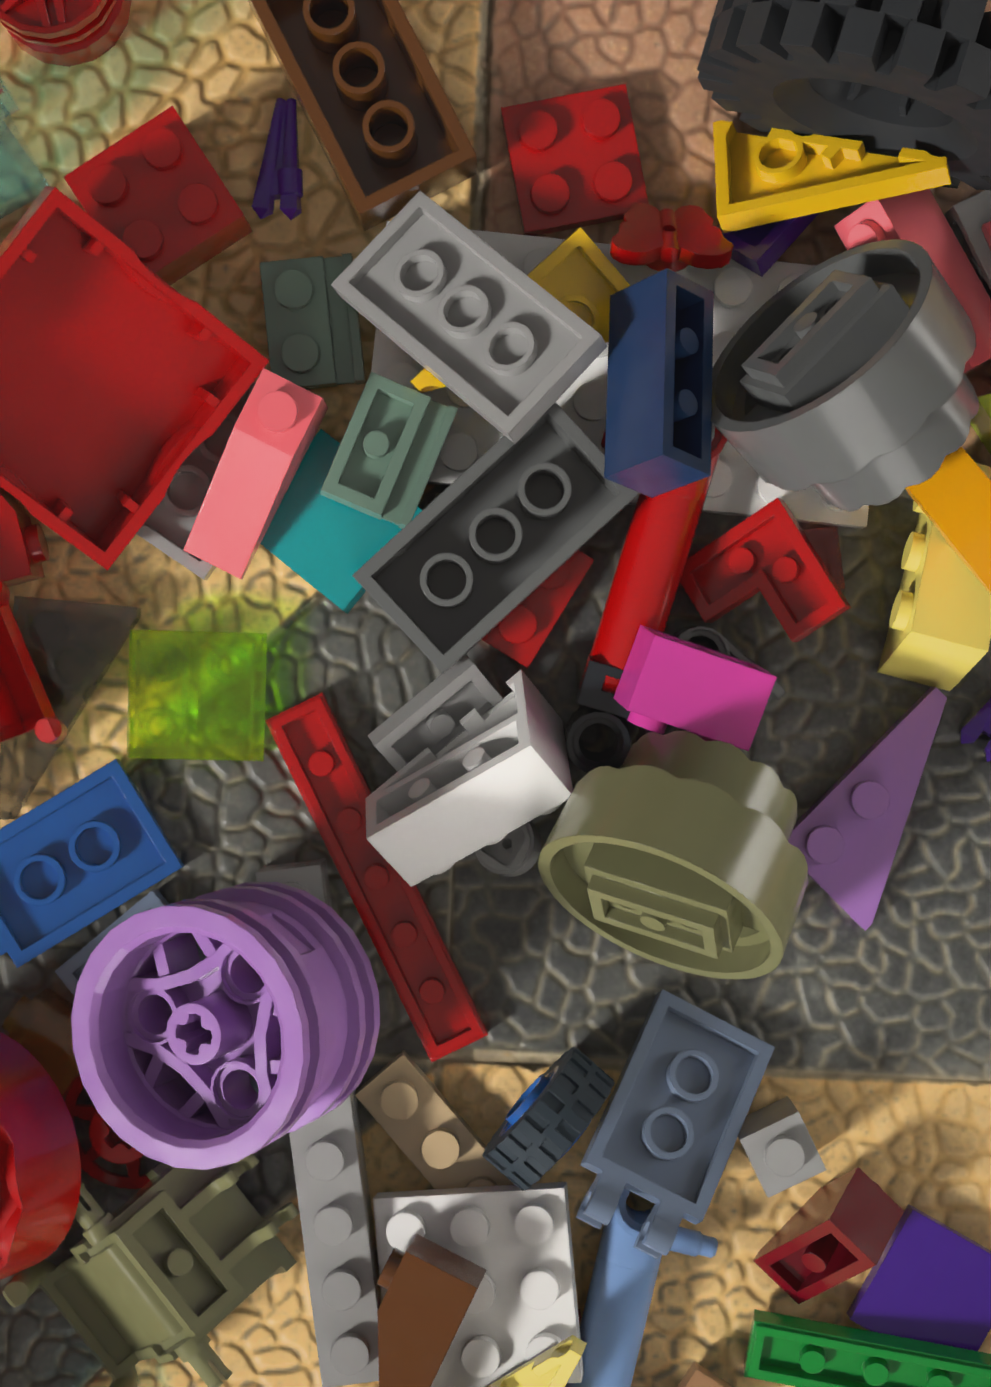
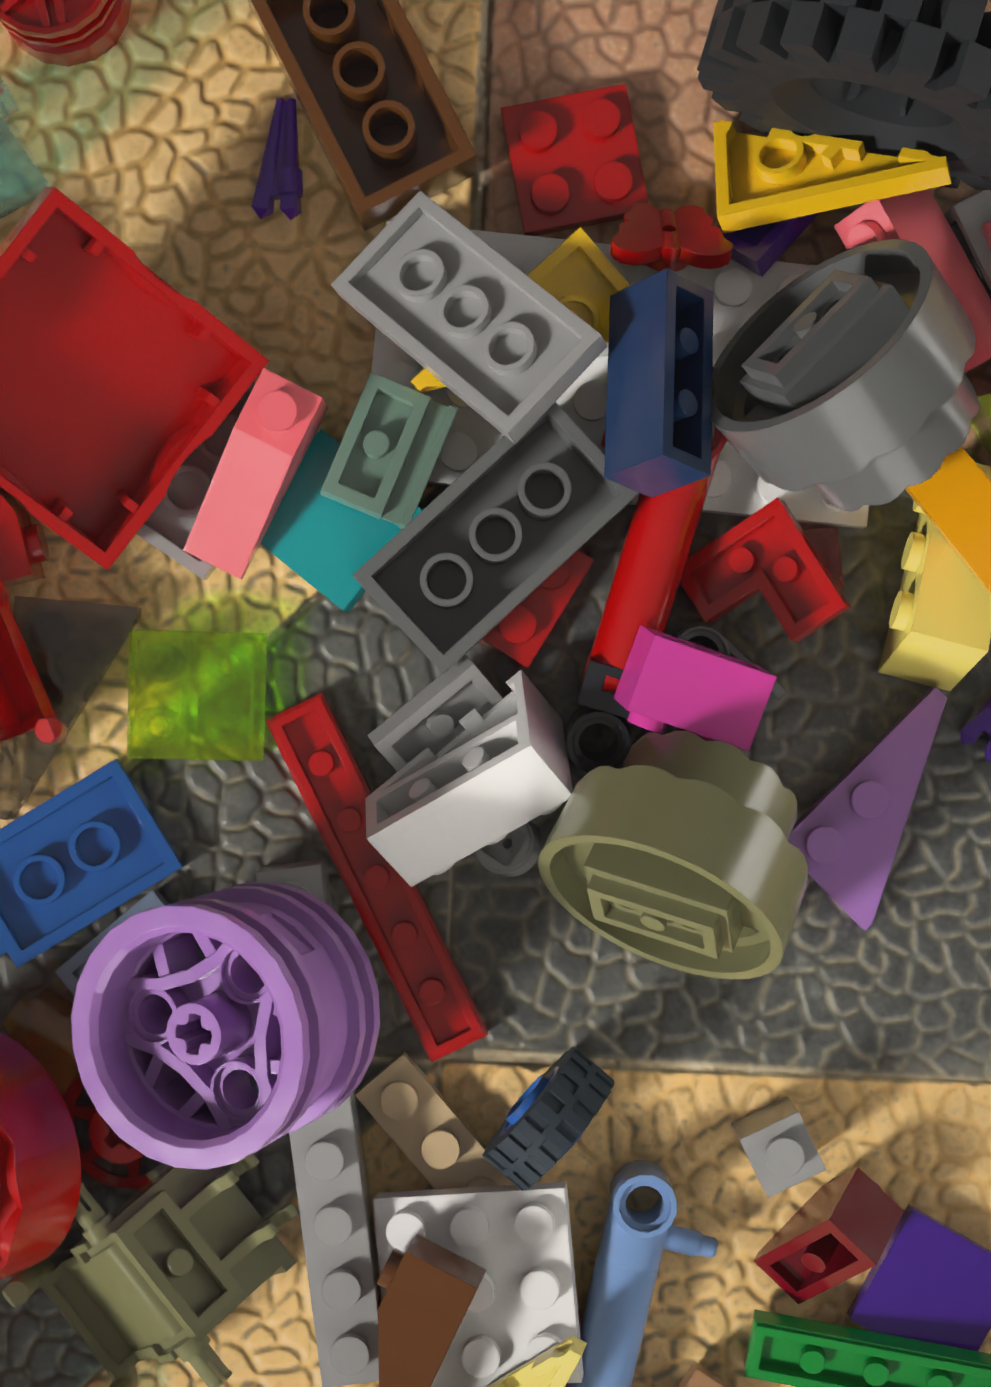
(161, 197): red brick -> none
(308, 325): sand green plate -> none
(673, 1119): sand blue tile -> none

